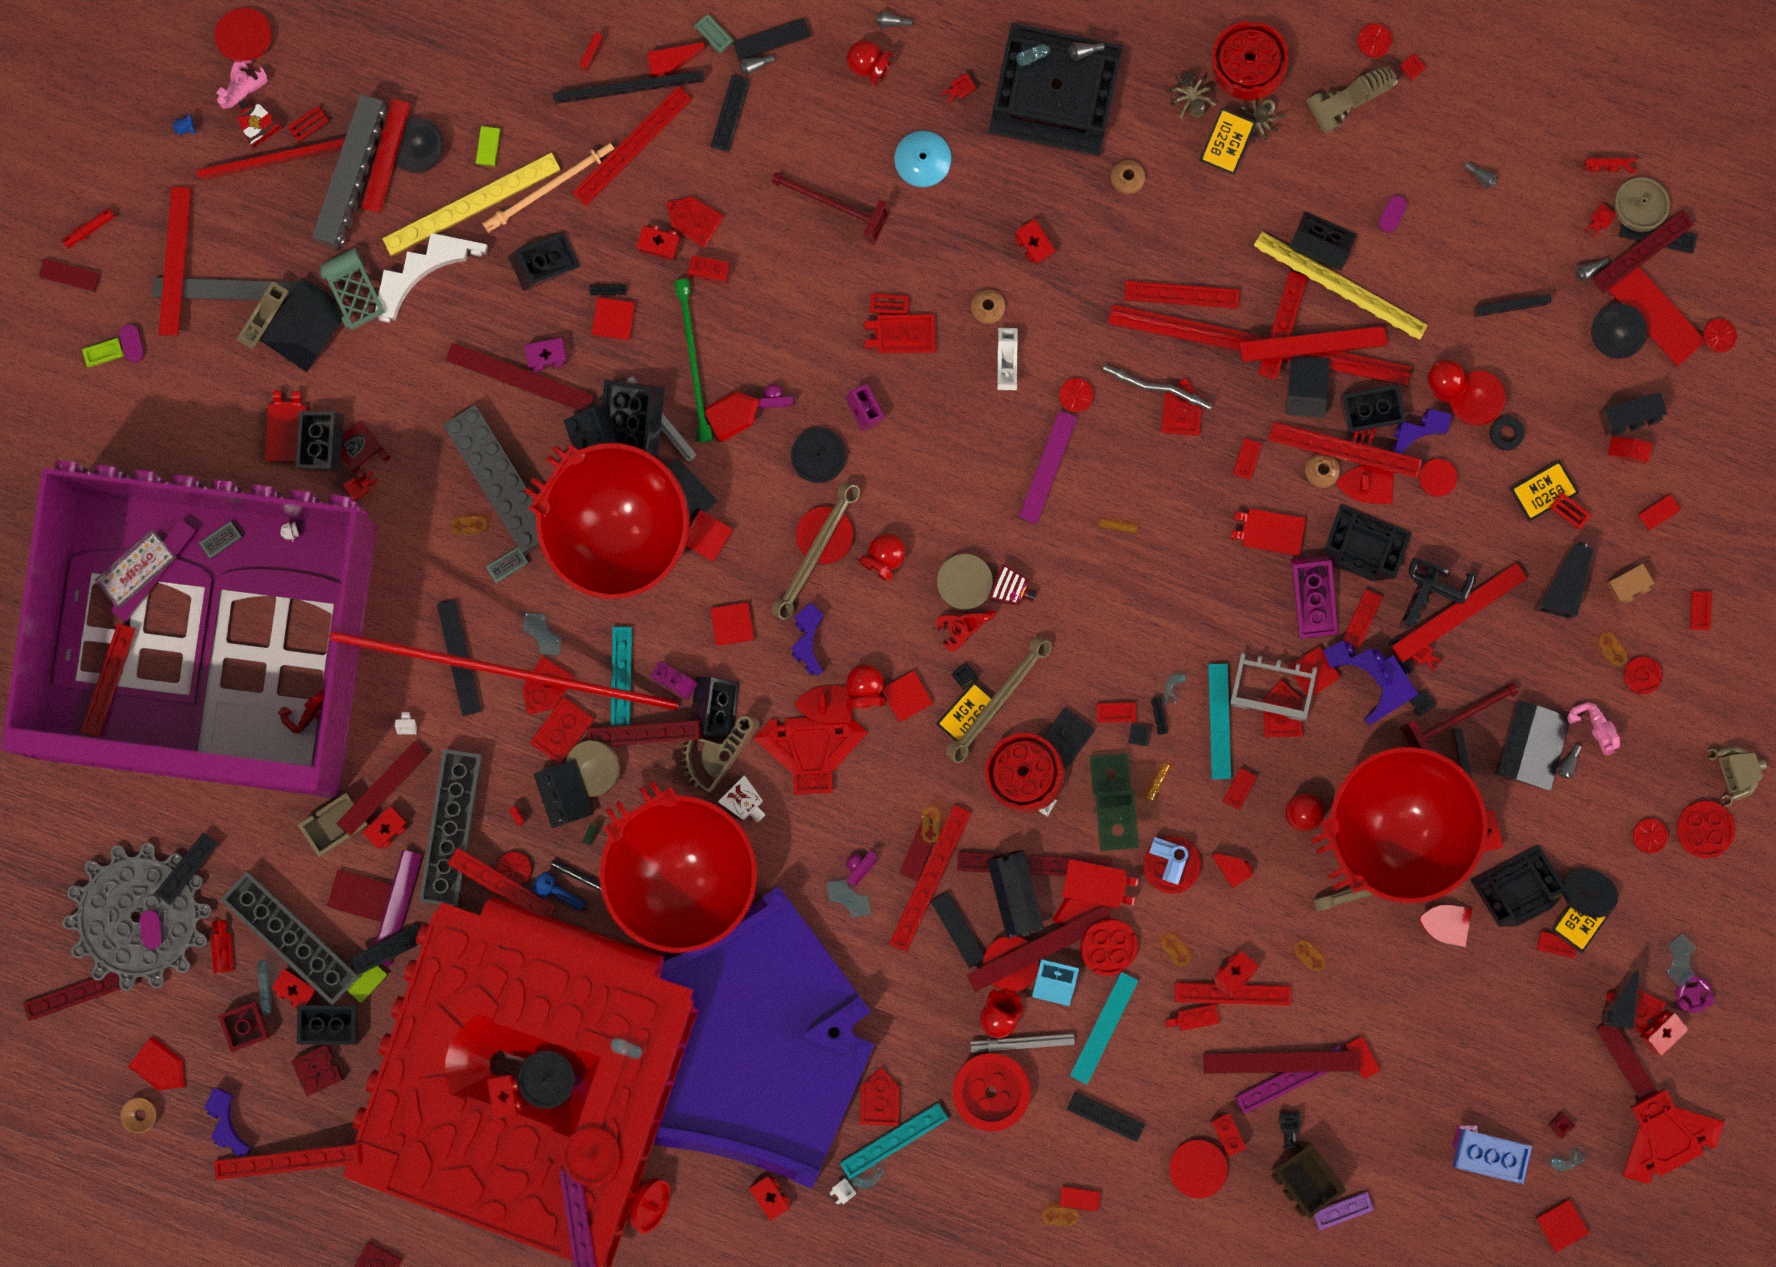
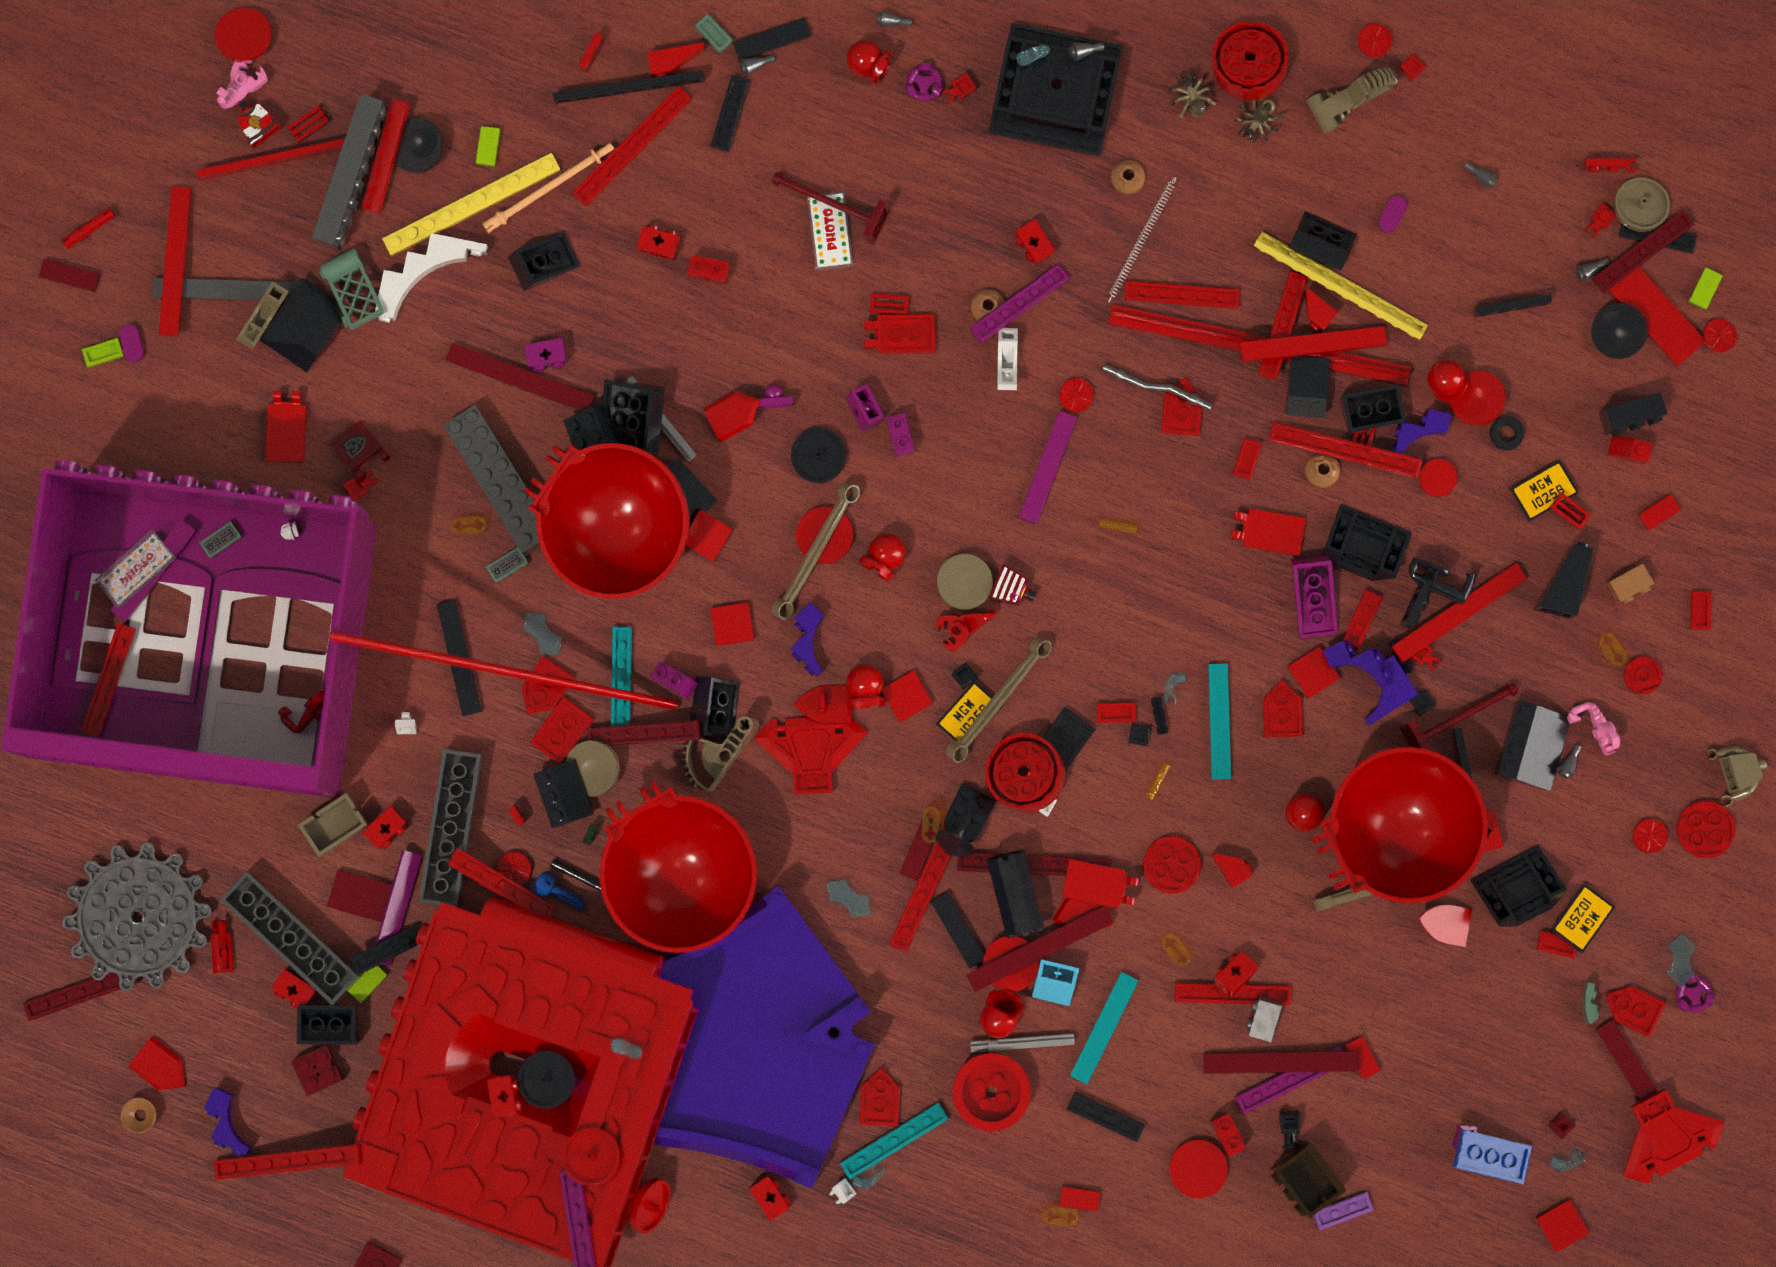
(150, 929): magenta tile -> none
(184, 125): blue brick -> none
(186, 868): black tile -> none
(244, 1026): dark red brick -> none
(263, 978): clear light blue tile -> none
(319, 441): black brick -> none
(382, 789): dark red tile -> none
(608, 289): black axle -> none
(613, 319): red tile -> none
(682, 291): green hose -> none
(694, 219): red tile -> none
(743, 800): white torso -> none
(830, 234): none -> tile
(860, 867): magenta tile -> none
(900, 435): none -> magenta brick
(920, 171): medium azure dish -> none
(924, 82): none -> magenta piece
(966, 815): none -> black plate
(1019, 303): none -> magenta tile
(1108, 946): red tile -> none
(1114, 288): none -> white piece
(1114, 802): clear green bracket -> none
(1166, 850): light blue piece -> none
(1194, 1018): red plate -> none
(1228, 141): yellow tile -> none
(1239, 788): red tile -> none
(1247, 704): light grey hinge -> none
(1264, 1018): none -> flat silver brick
(1313, 953): clear yellow beam -> none
(1318, 312): none -> red slope
(1367, 485): red shield -> none
(1589, 1010): none -> sand green slope
(1590, 893): black piece -> none
(1622, 1005): black slope -> none
(1663, 1032): brick -> none
(1705, 288): none -> lime tile

